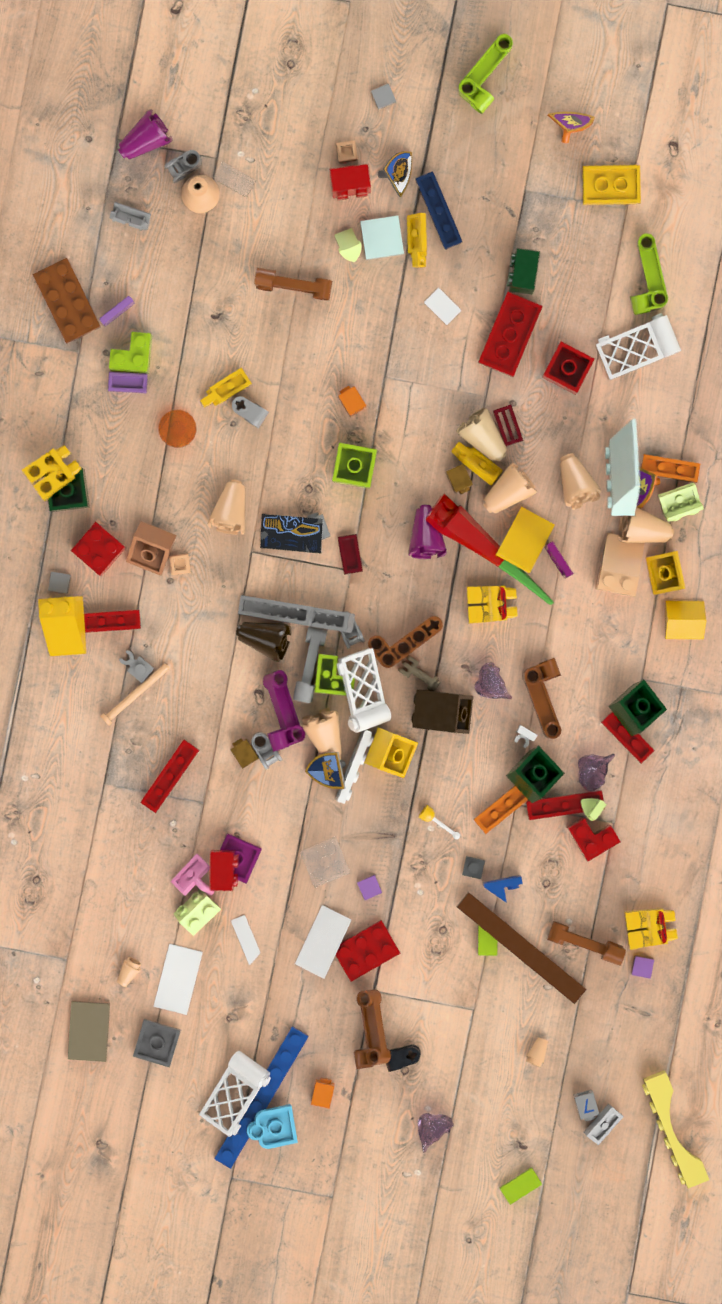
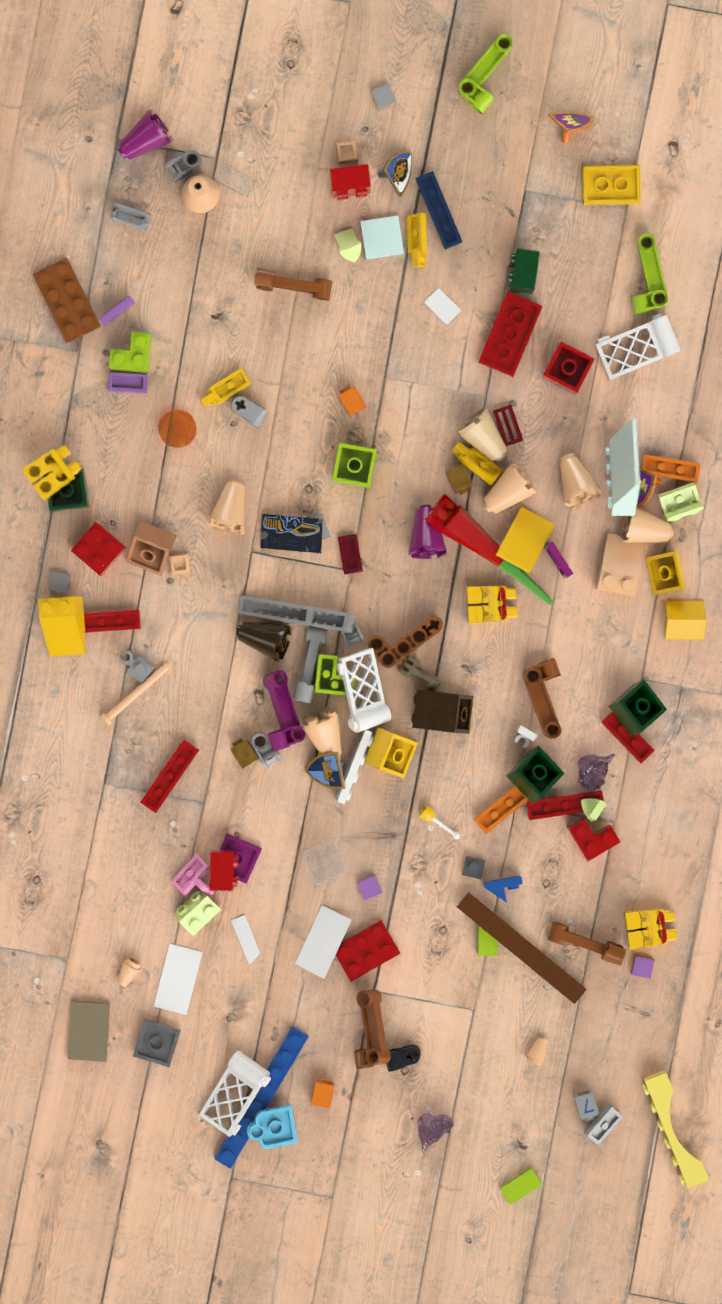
(491, 683): hair -> none

